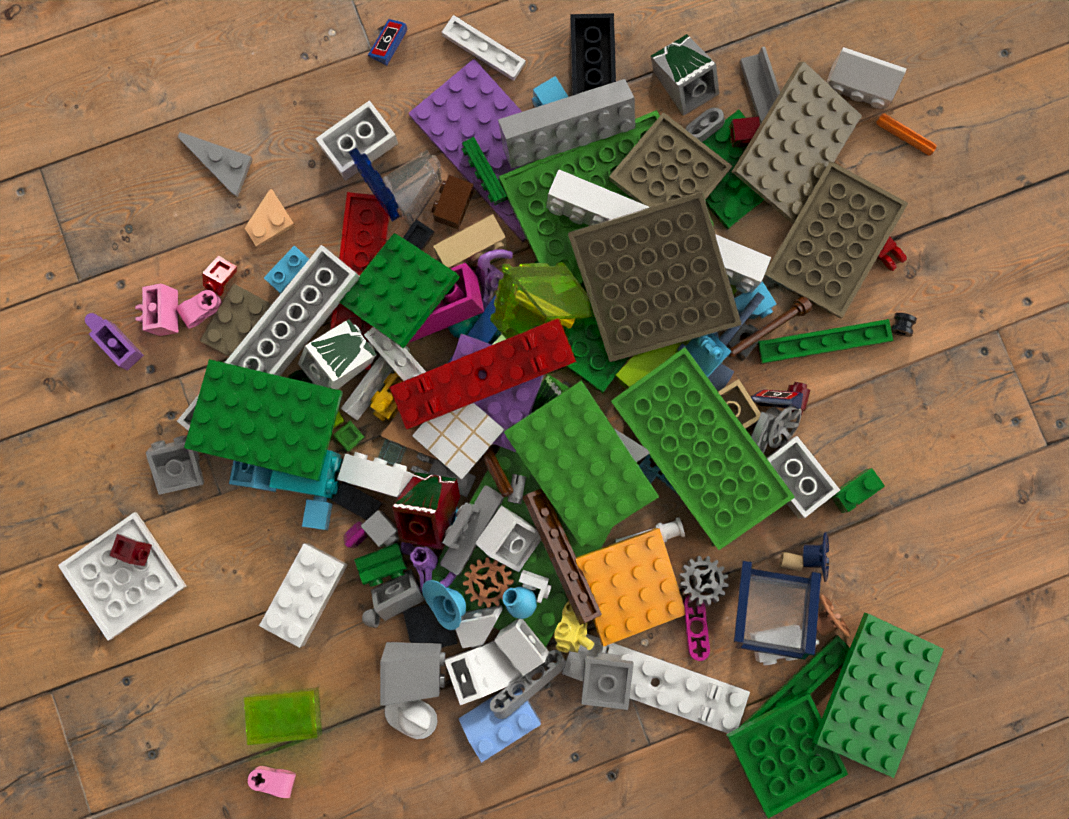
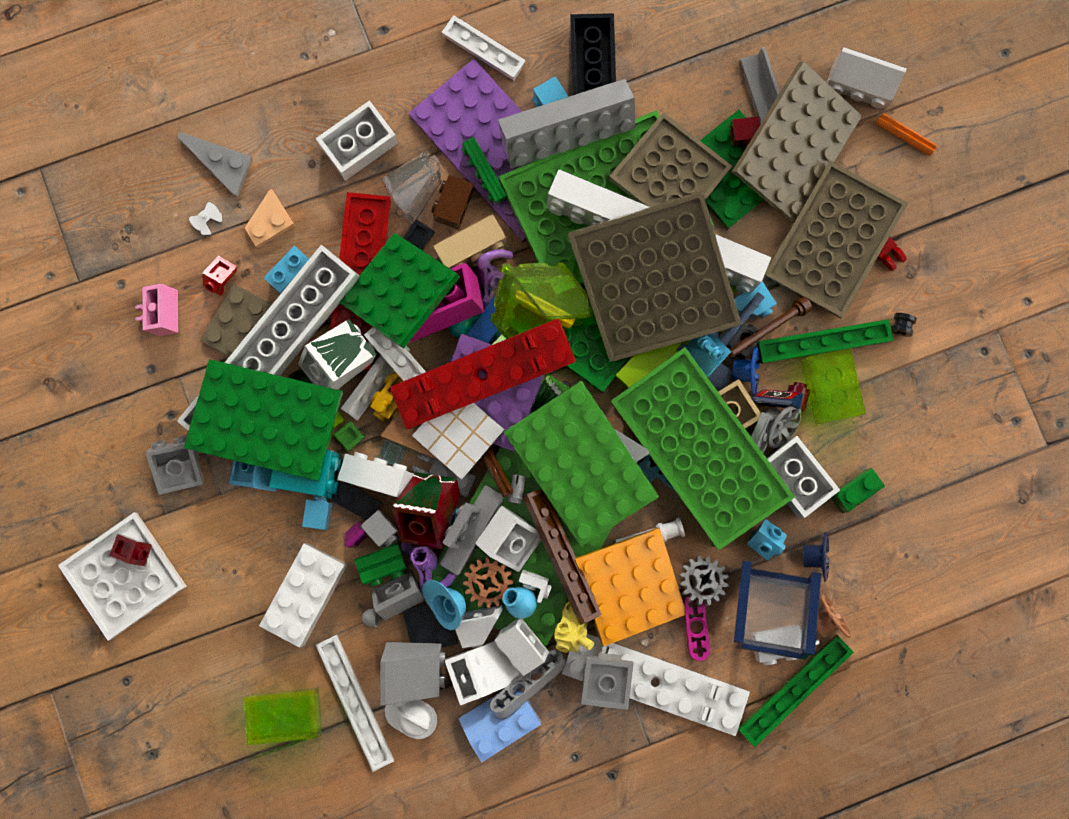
(113, 341): medium lavender brick -> none
(196, 309): bright pink piece -> none
(199, 221): none -> white piece
(277, 781): bright pink piece -> none
(355, 703): none -> white tile
(375, 183): clear blue plate -> none
(388, 41): slope -> none
(686, 74): light grey slope -> none
(703, 127): light grey plate -> none
(746, 370): none -> blue wheel
(767, 540): none -> medium azure brick
(782, 758): green plate -> none
(791, 561): tan hinge -> none
(833, 387): none -> clear neon green brick
(878, 695): green plate -> none

